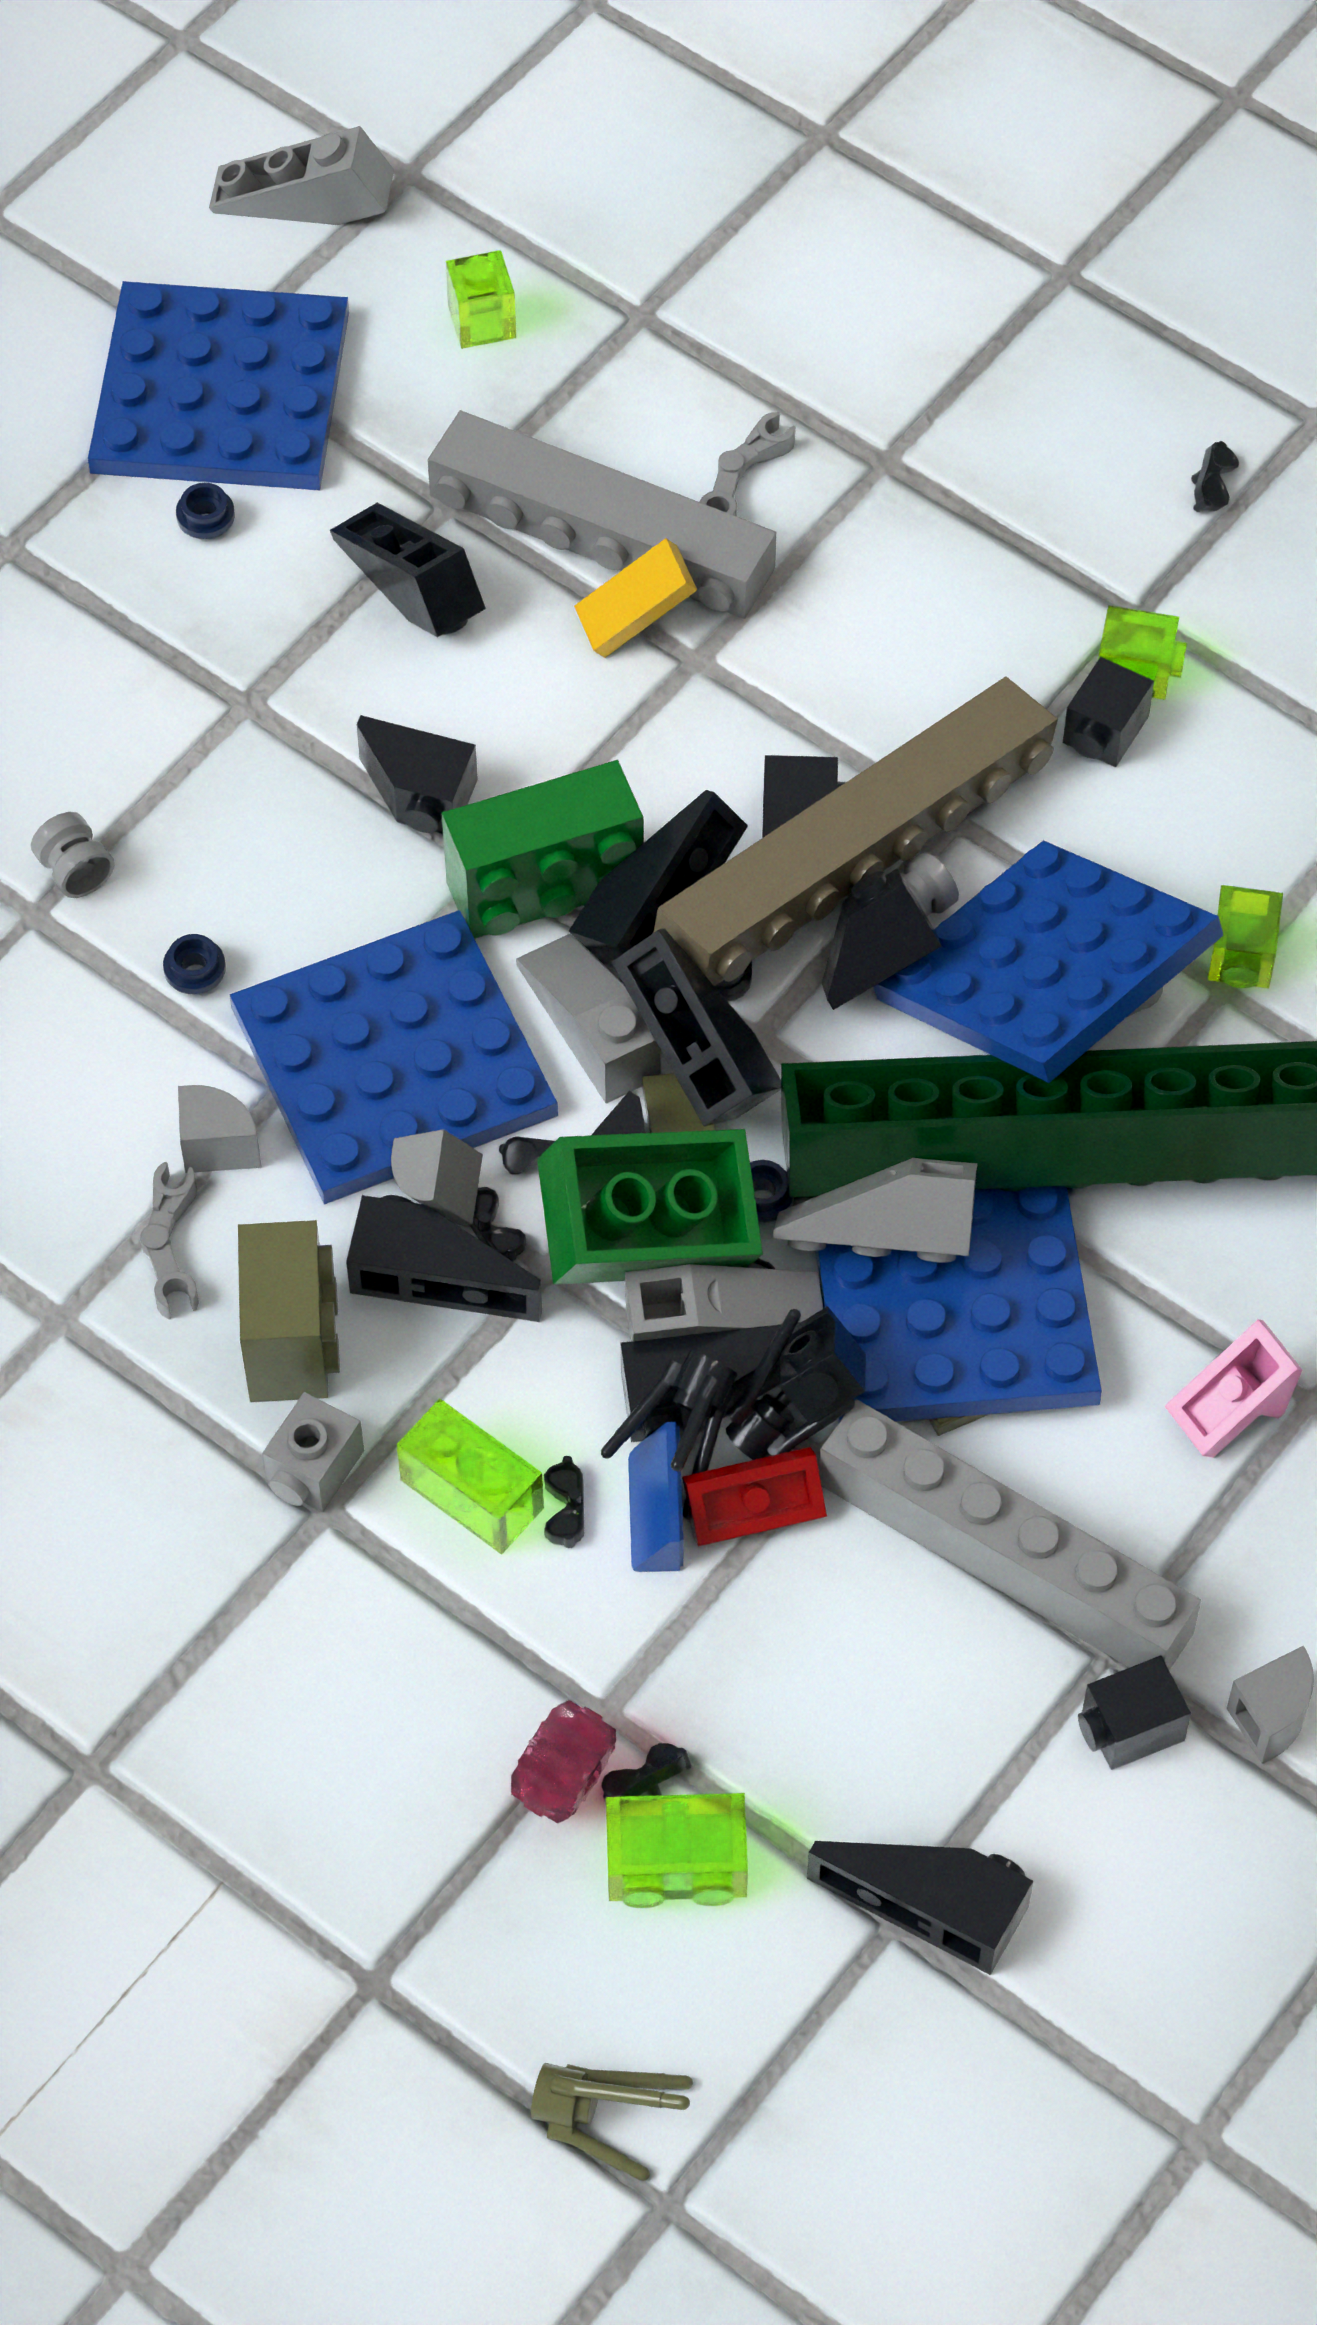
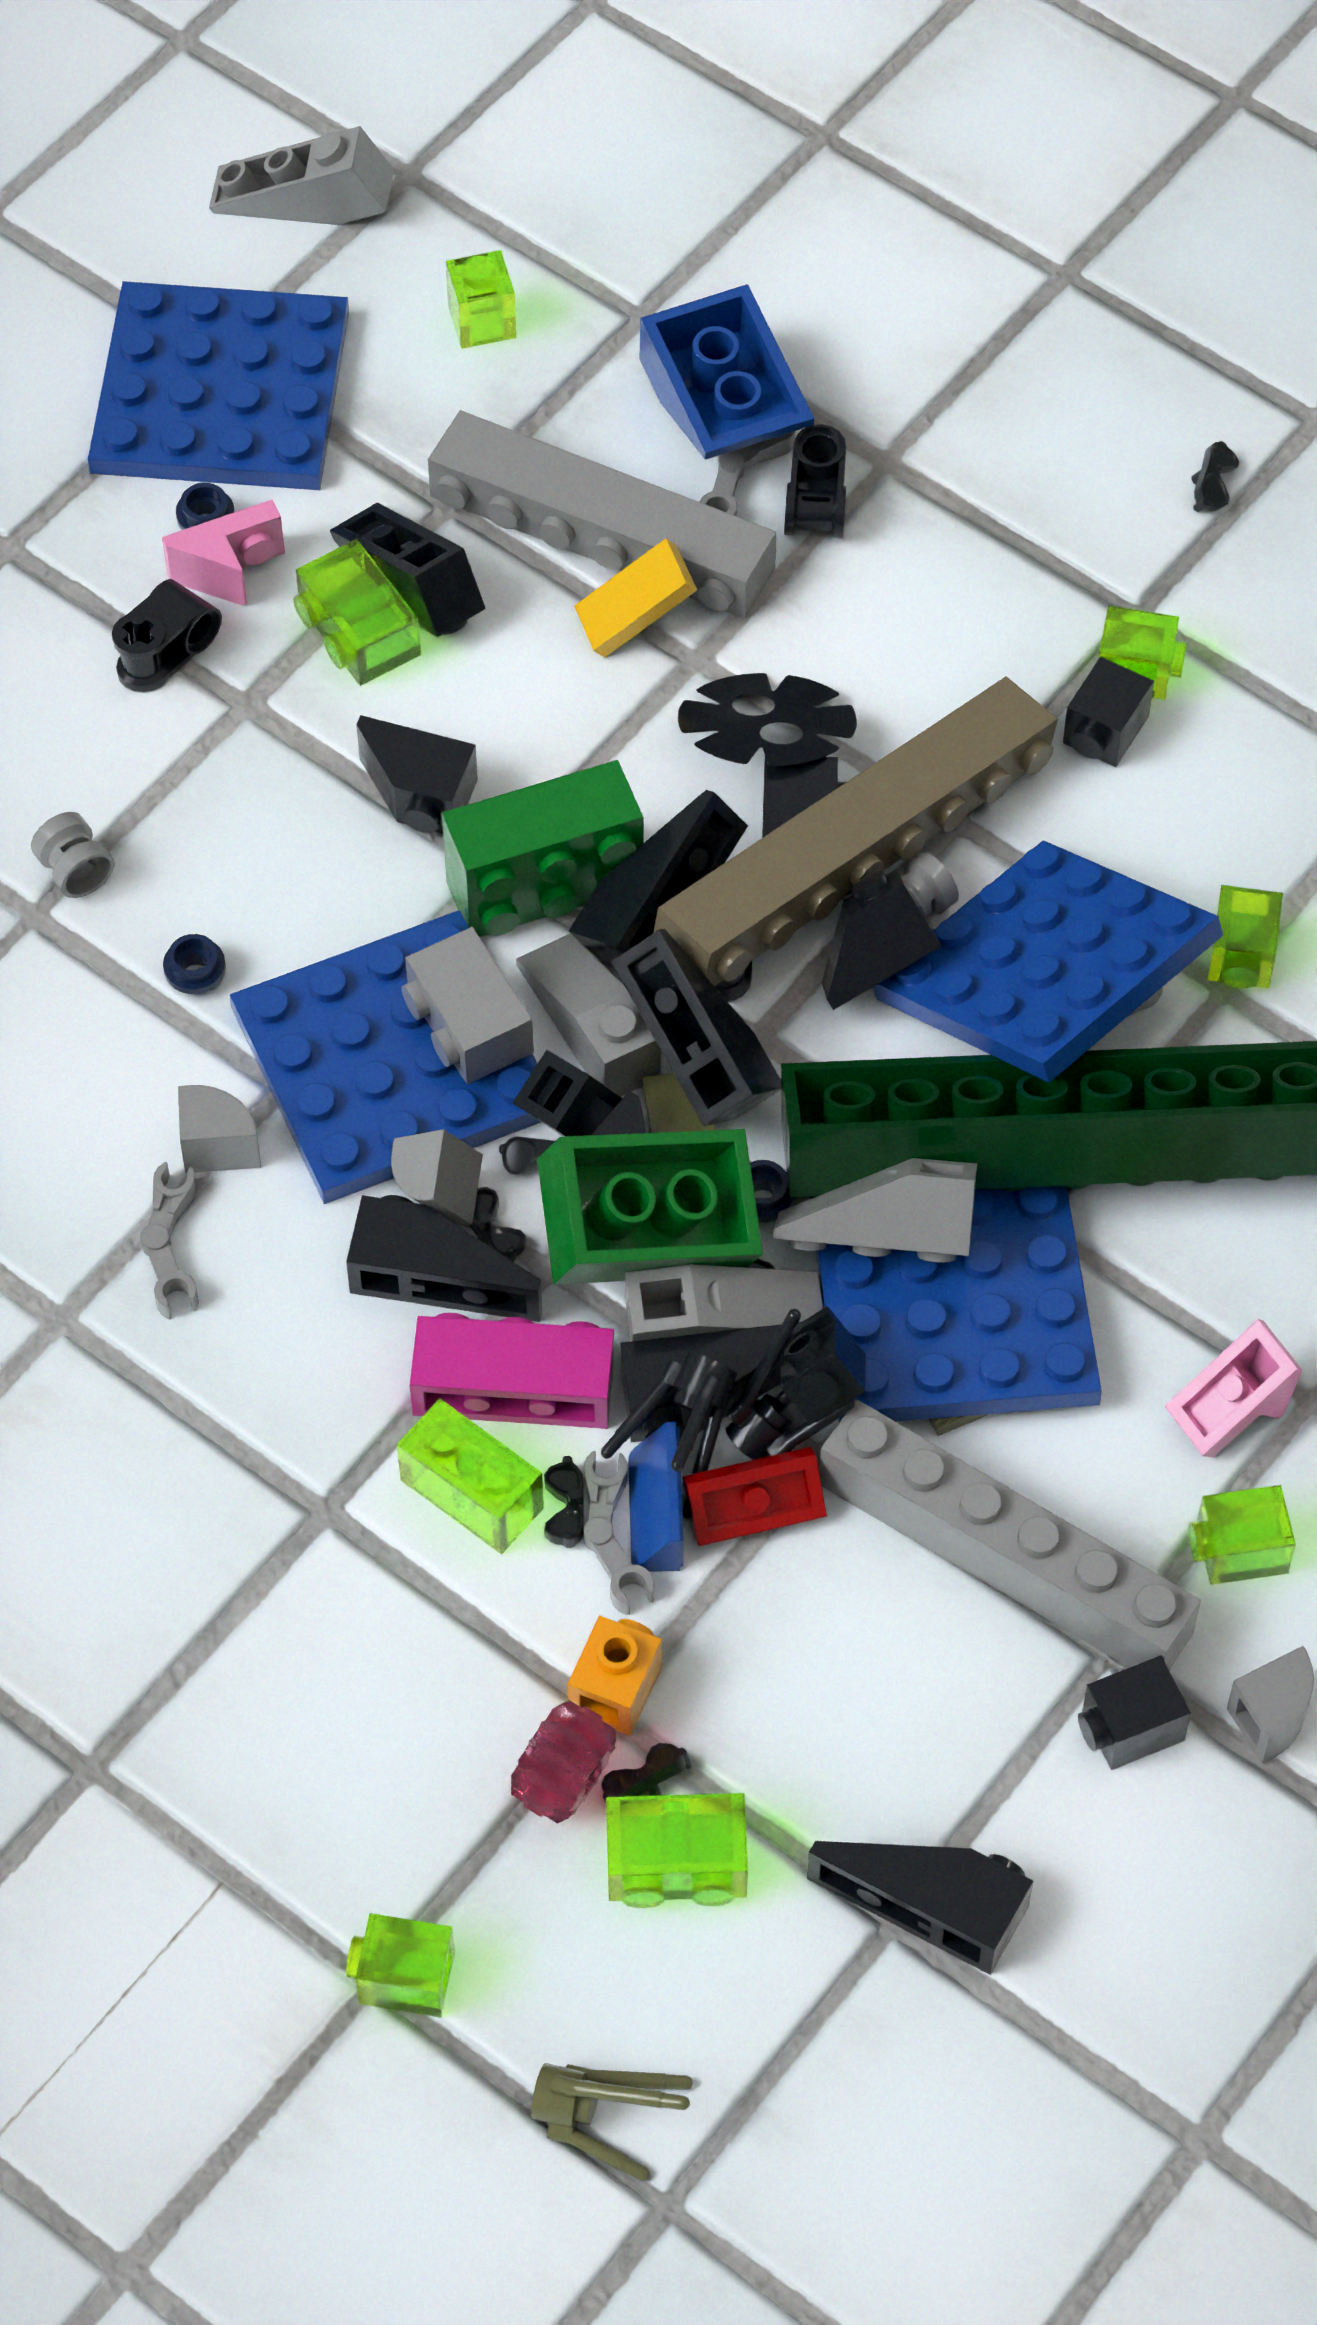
(162, 635): none -> black piece
(214, 552): none -> bright pink slope
(287, 1310): olive brick -> none
(312, 1453): light grey brick -> none
(357, 613): none -> clear neon green brick
(402, 1964): none -> clear neon green brick
(468, 1006): none -> light grey brick
(514, 1370): none -> dark pink brick
(565, 1097): none -> black brick
(599, 1536): none -> light grey piece
(617, 1671): none -> light orange brick
(721, 373): none -> blue slope
(739, 733): none -> black piece
(817, 482): none -> black piece
(1243, 1535): none -> clear neon green brick

